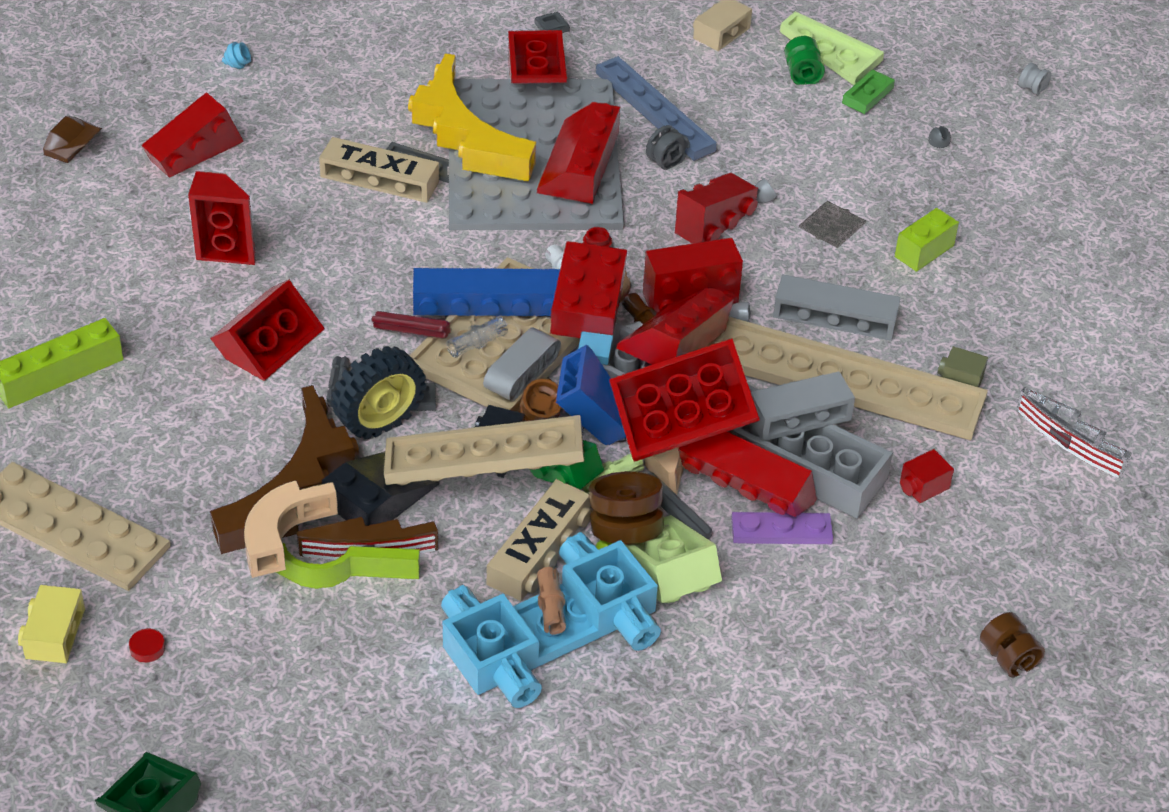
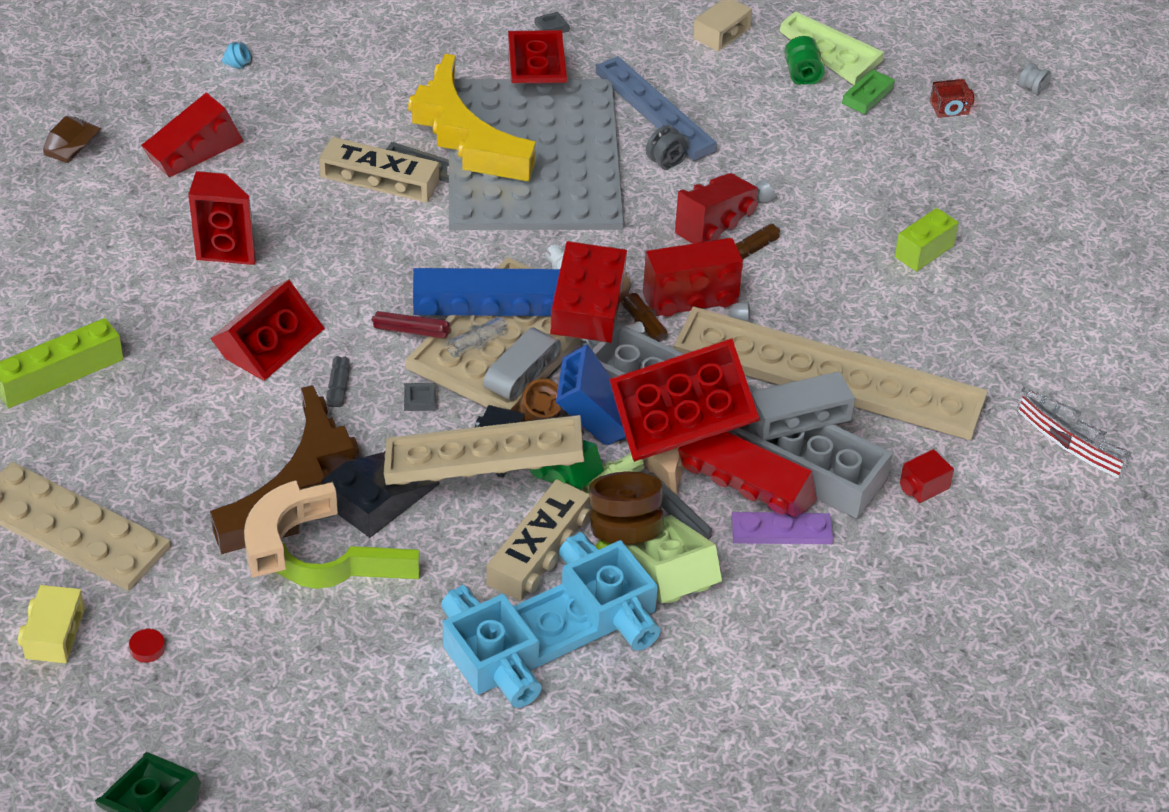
(334, 539): reddish brown slope -> none
(378, 392): black wheel -> none
(551, 600): nougat pin -> none
(581, 153): red slope -> none
(598, 236): red plate -> none
(599, 343): medium azure tile -> none
(680, 327): red slope -> none
(758, 240): none -> reddish brown axle
(832, 224): clear smoke piece -> none
(836, 307): light grey brick -> none
(936, 137): dark grey hinge -> none
(951, 98): none -> clear red brick
(963, 366): olive brick -> none
(1011, 644): reddish brown wheel -> none

